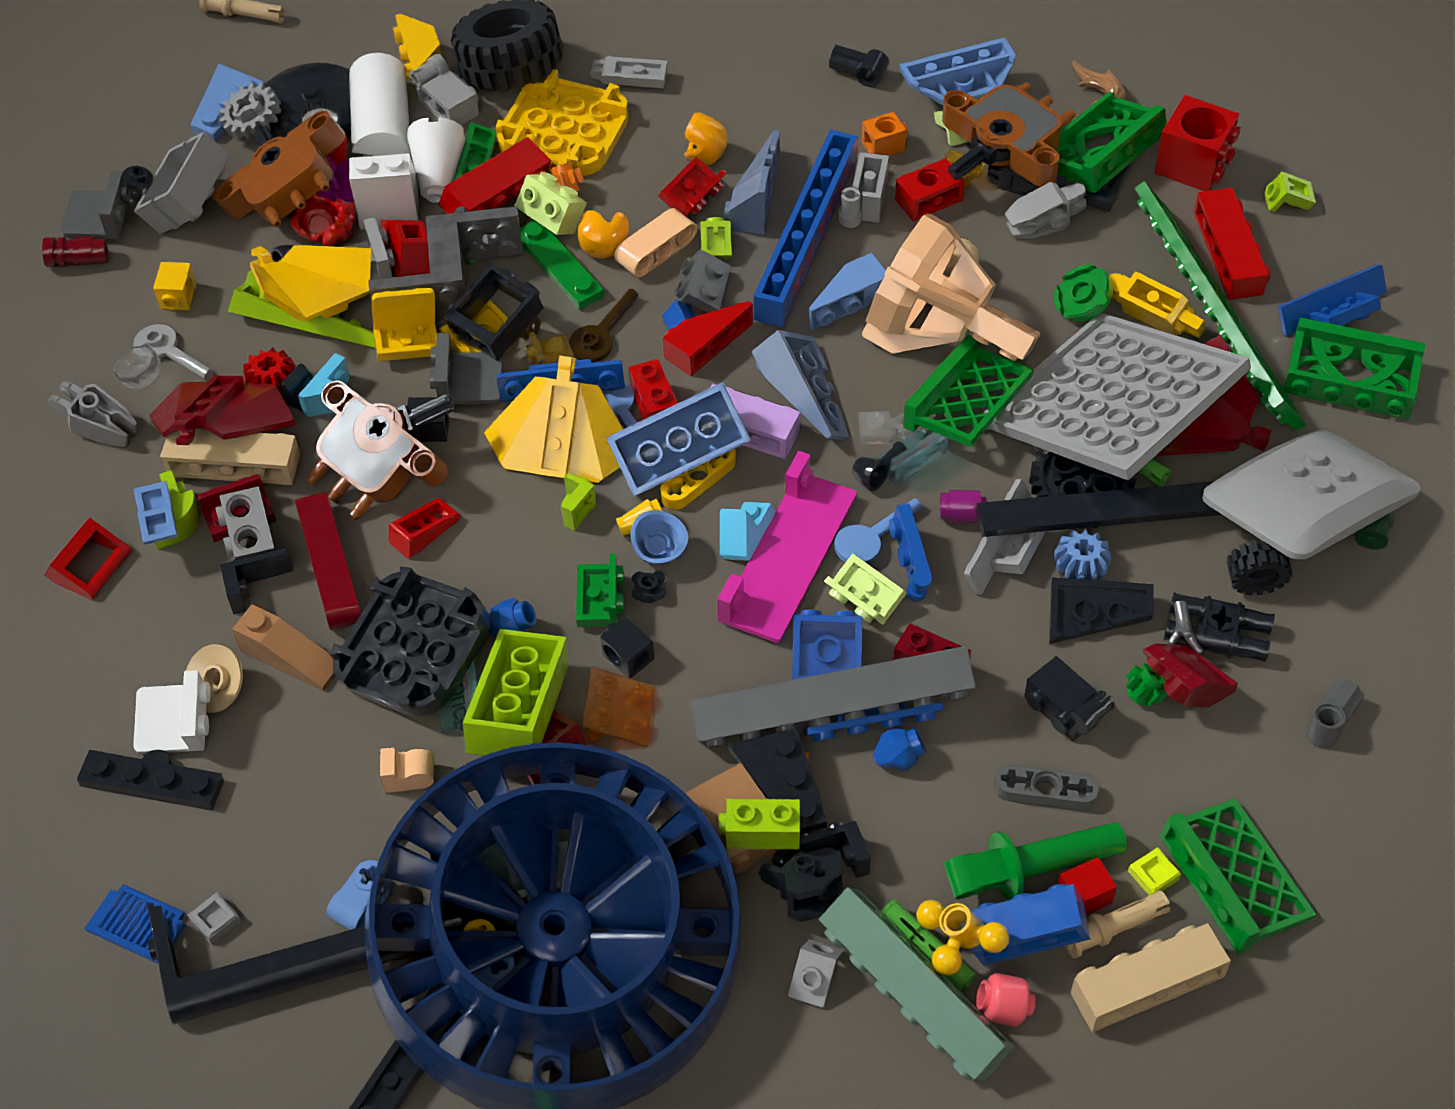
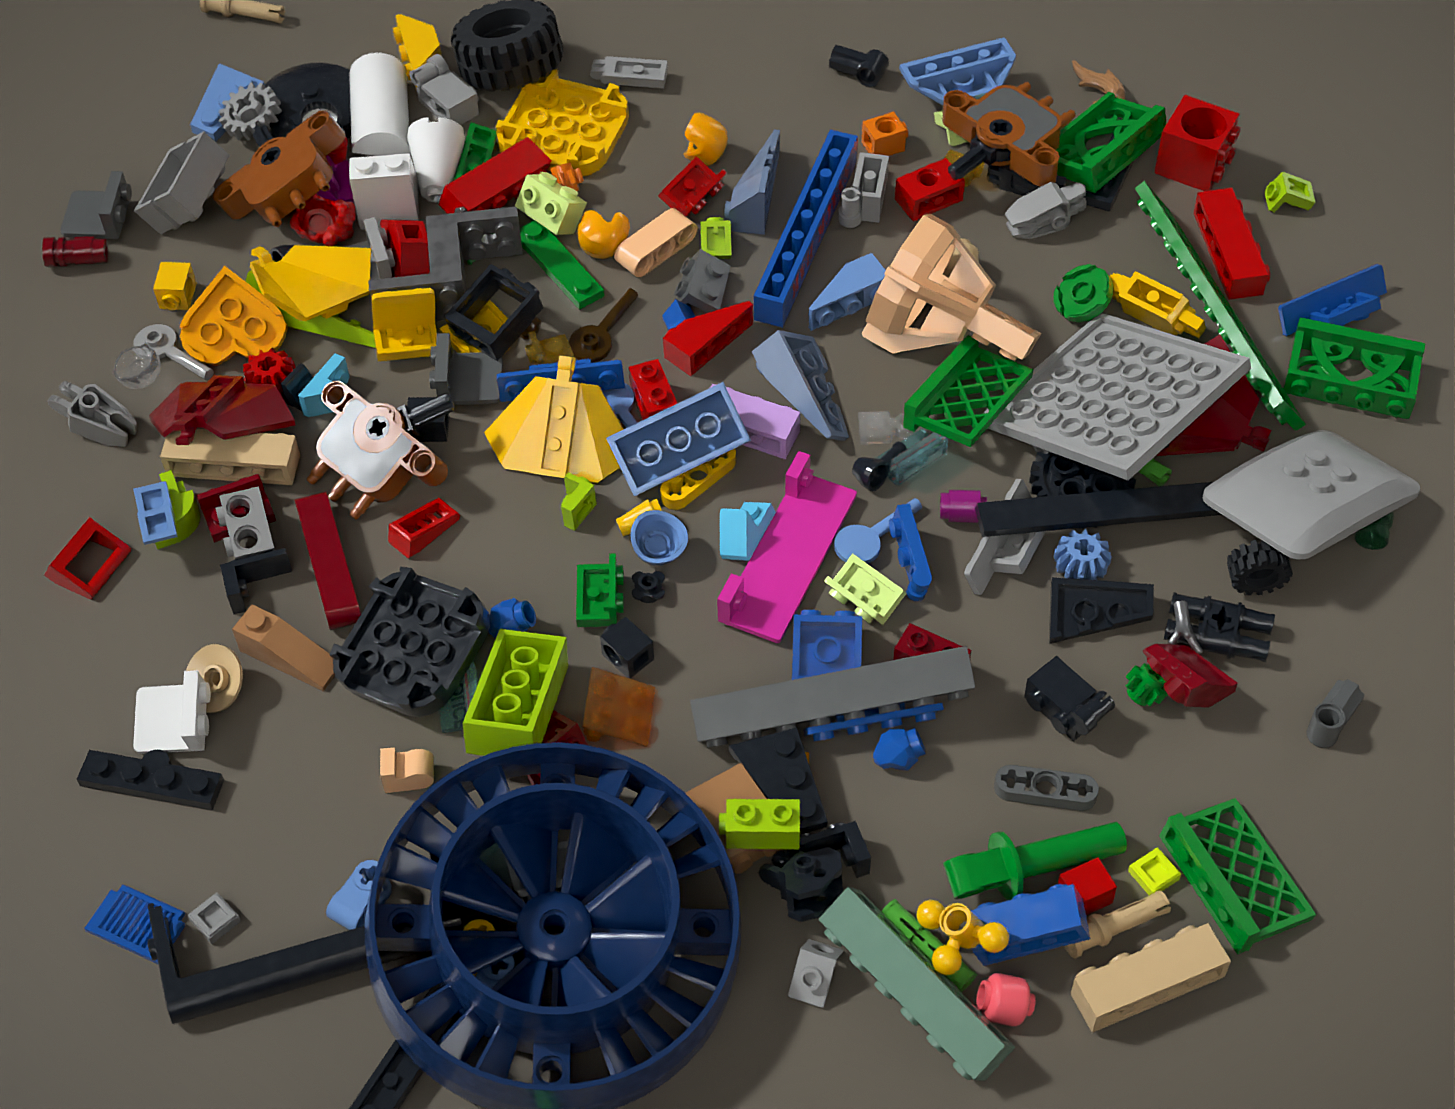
(137, 179): black plate -> none
(231, 320): none -> light orange plate

